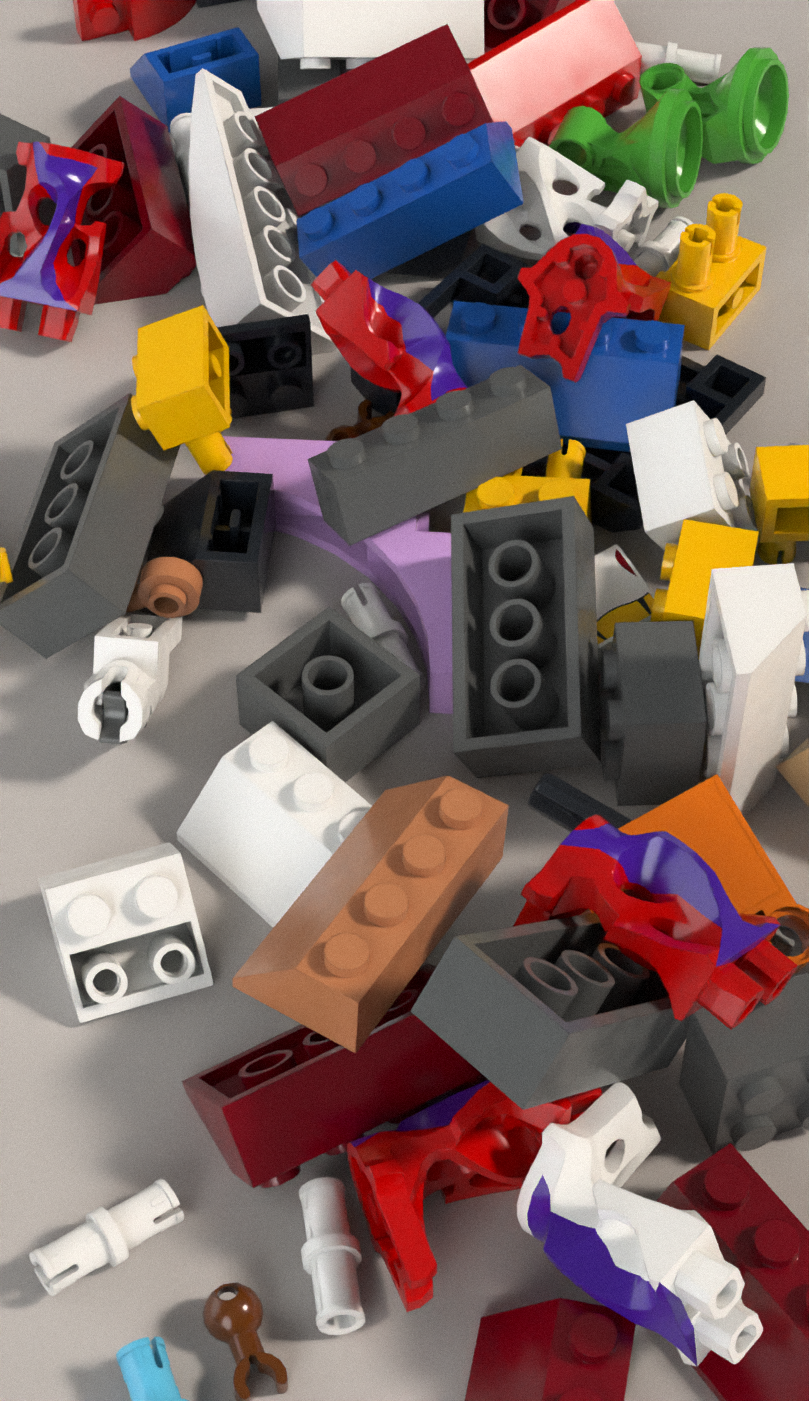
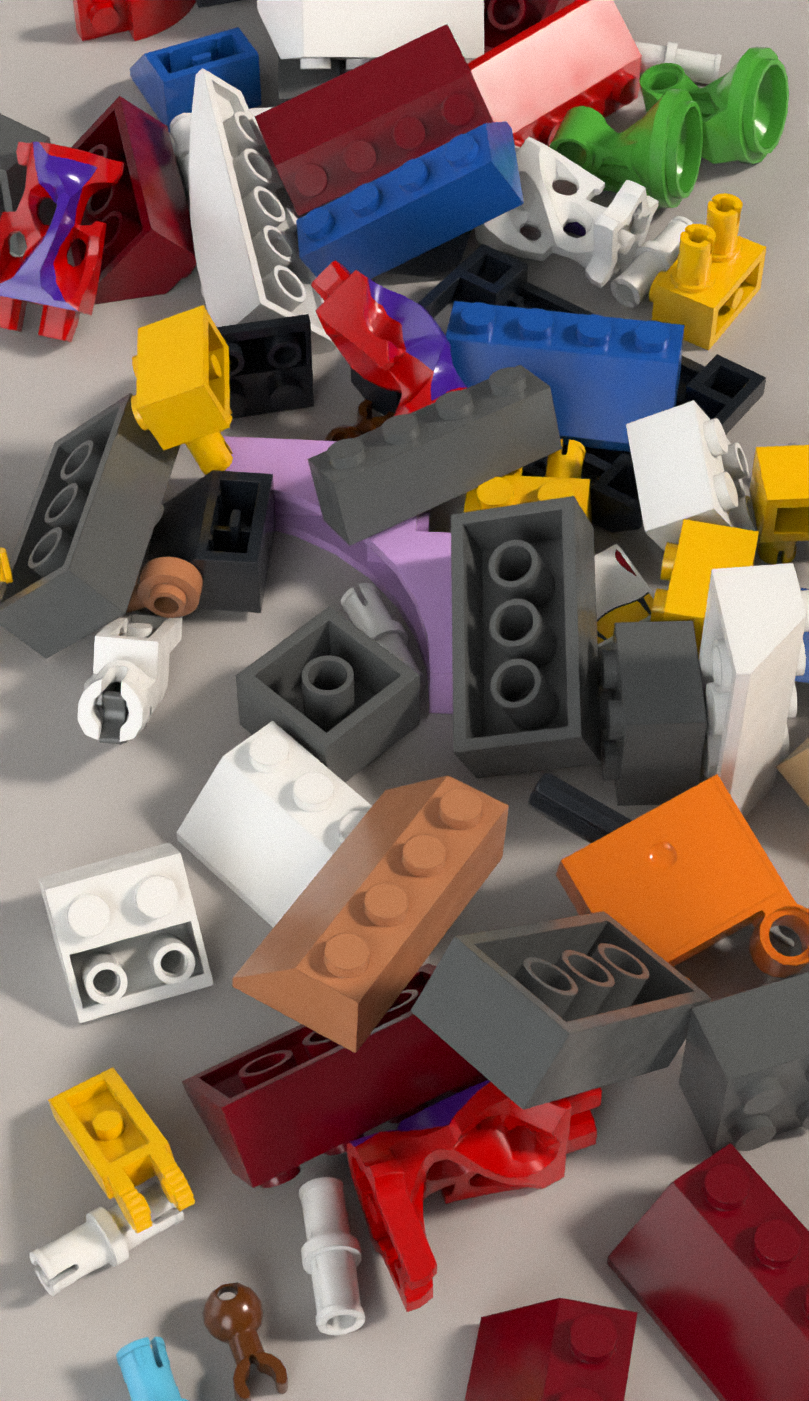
(120, 1145): none -> yellow hinge
(593, 283): red hips -> none
(626, 1249): white hips -> none
(665, 915): red hips -> none

